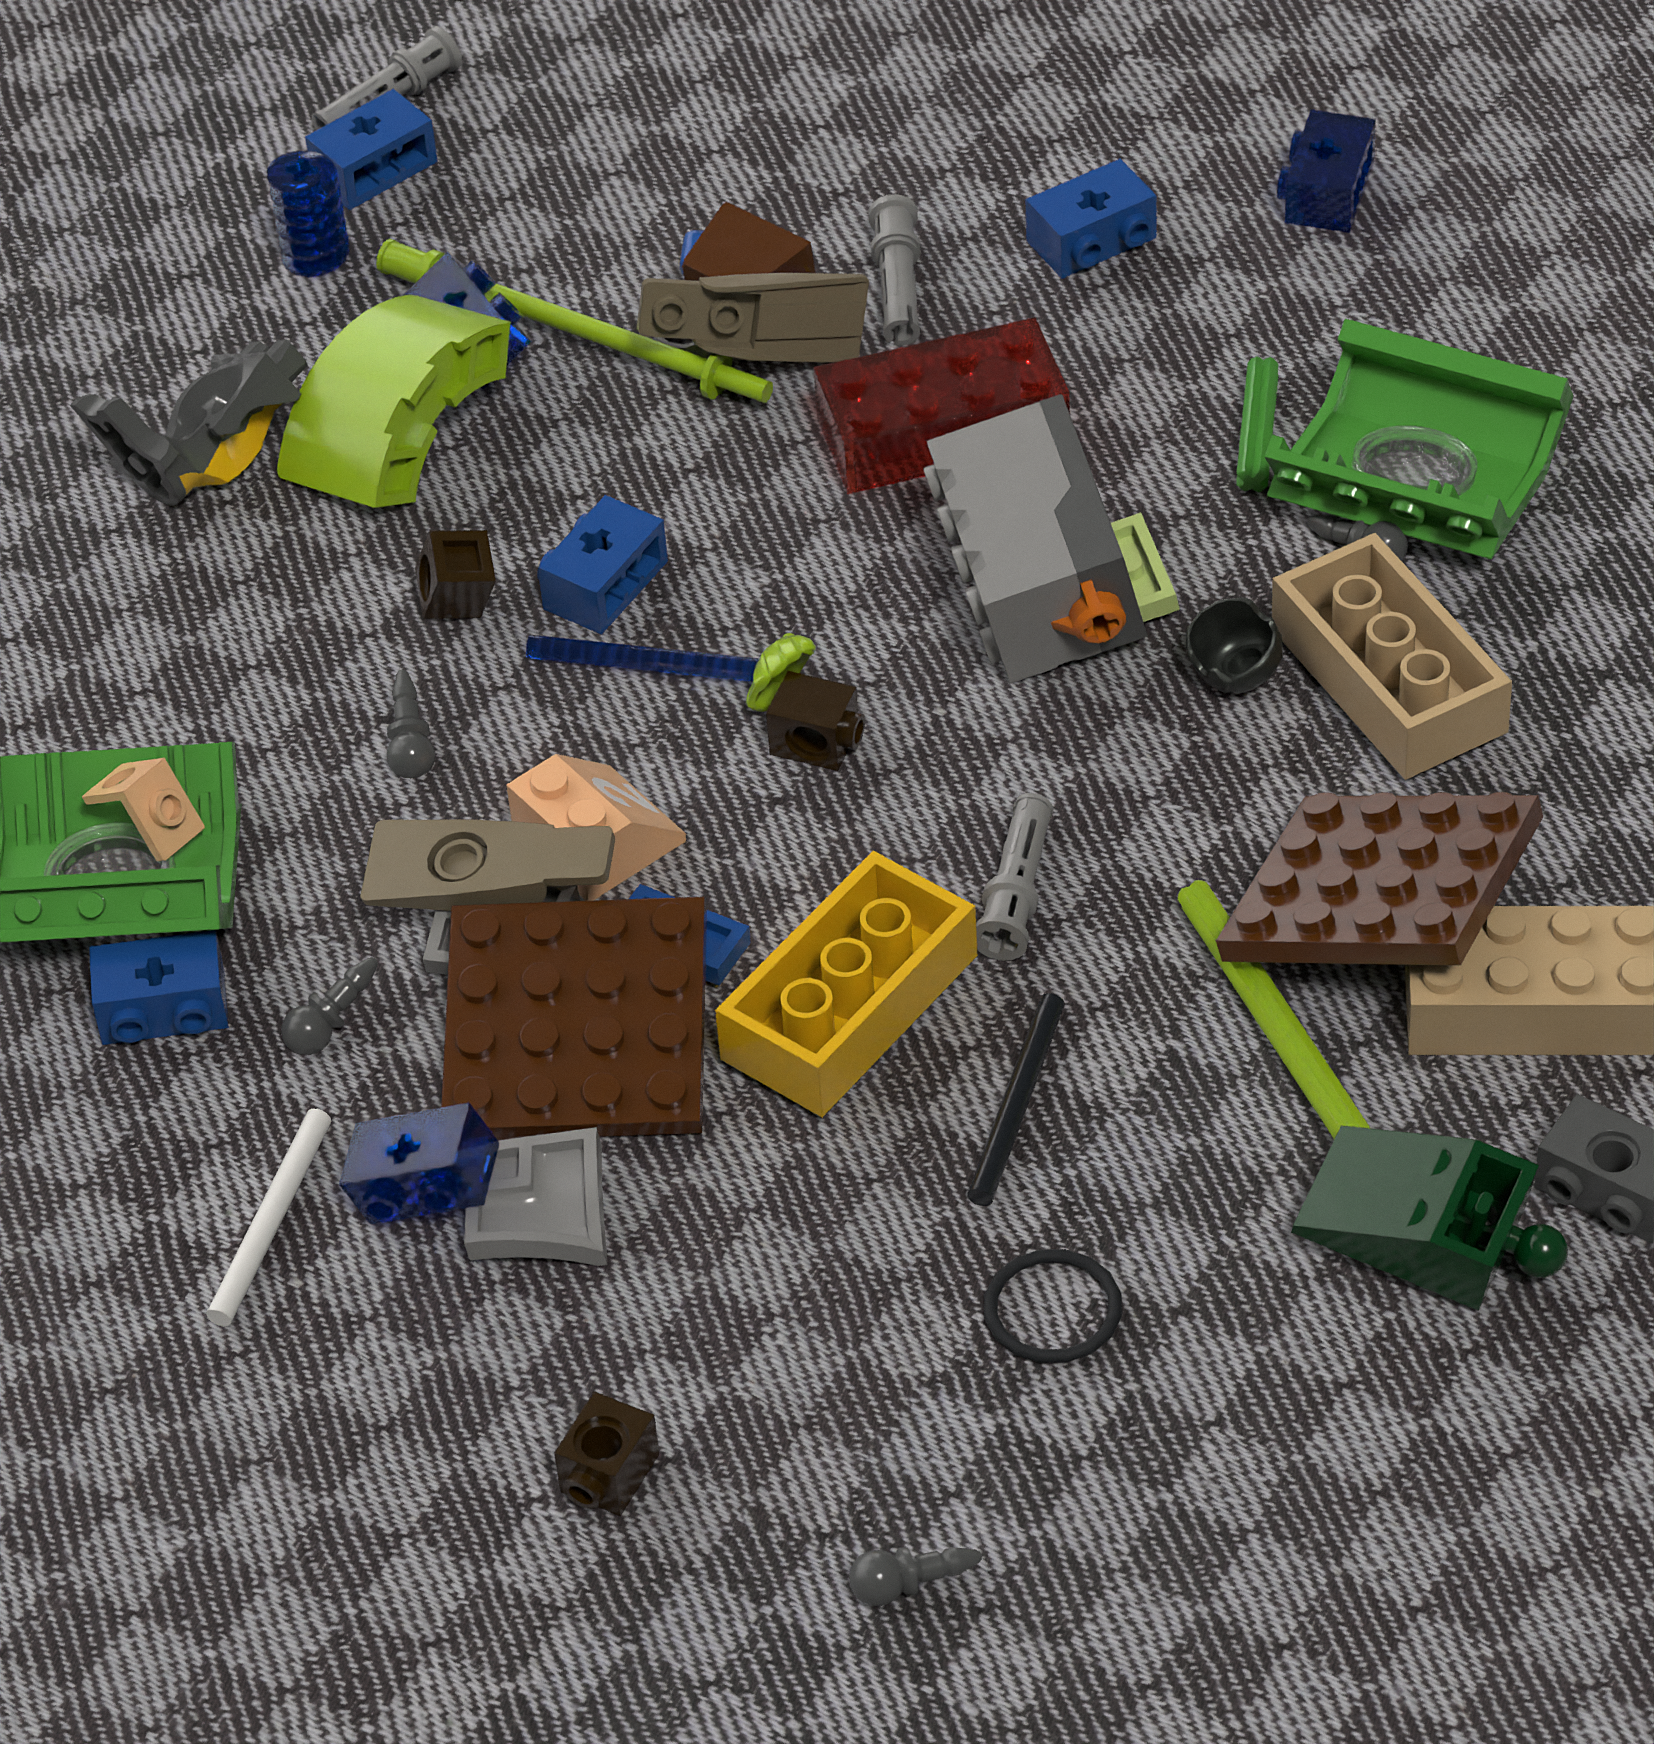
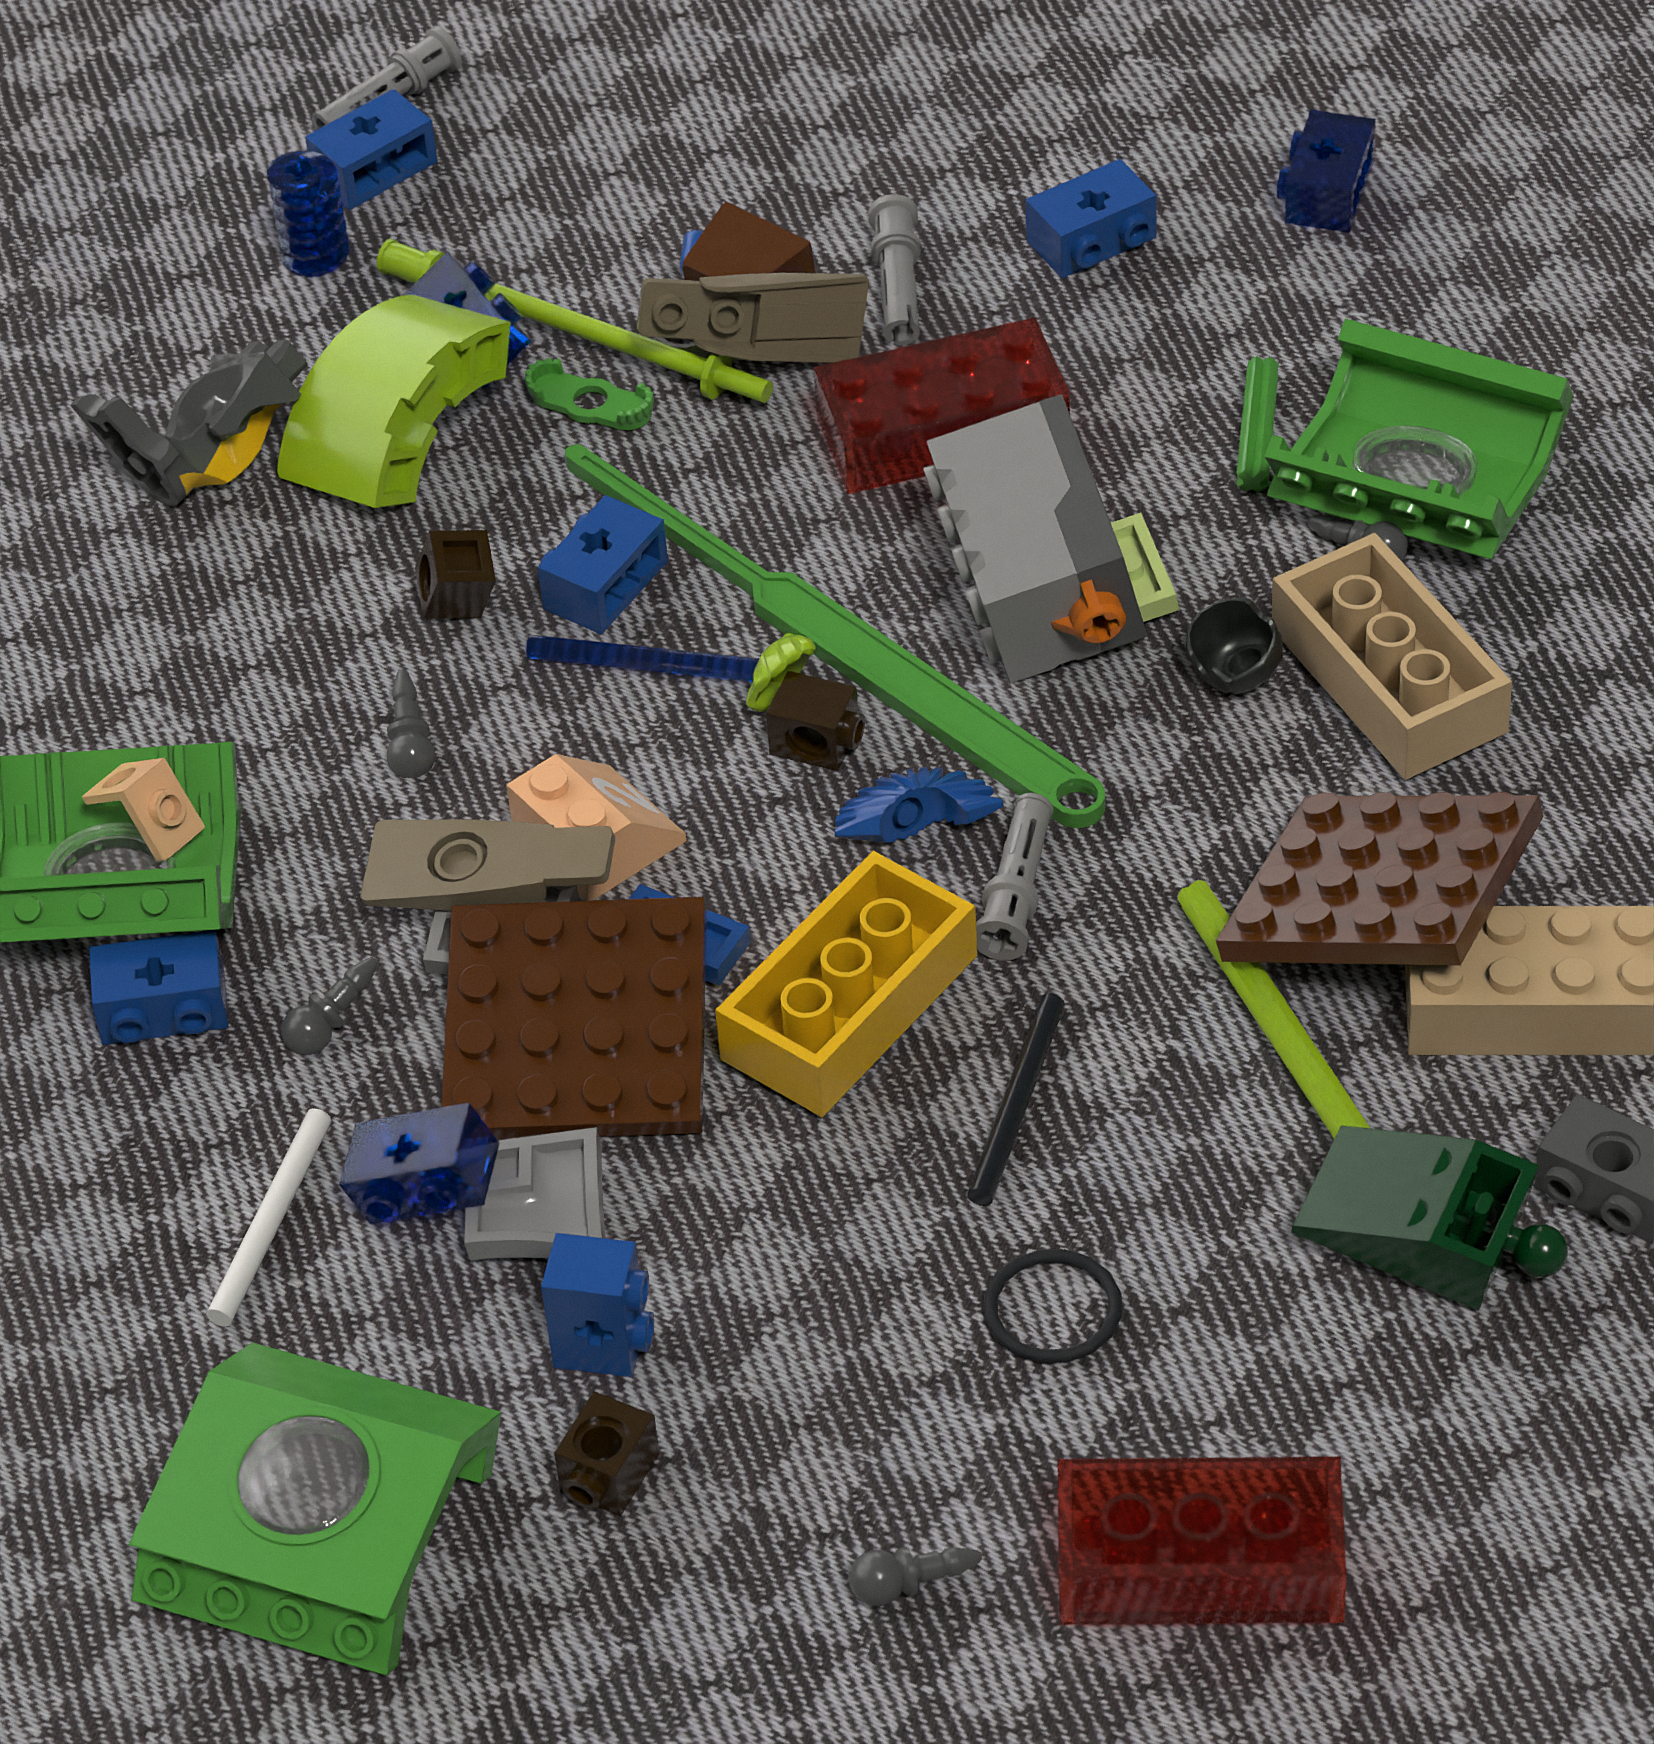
(305, 1503): none -> bright green panel
(559, 390): none -> bright green piece
(596, 1305): none -> blue brick
(869, 657): none -> bright green piece
(908, 803): none -> blue hair
(1201, 1540): none -> clear red brick

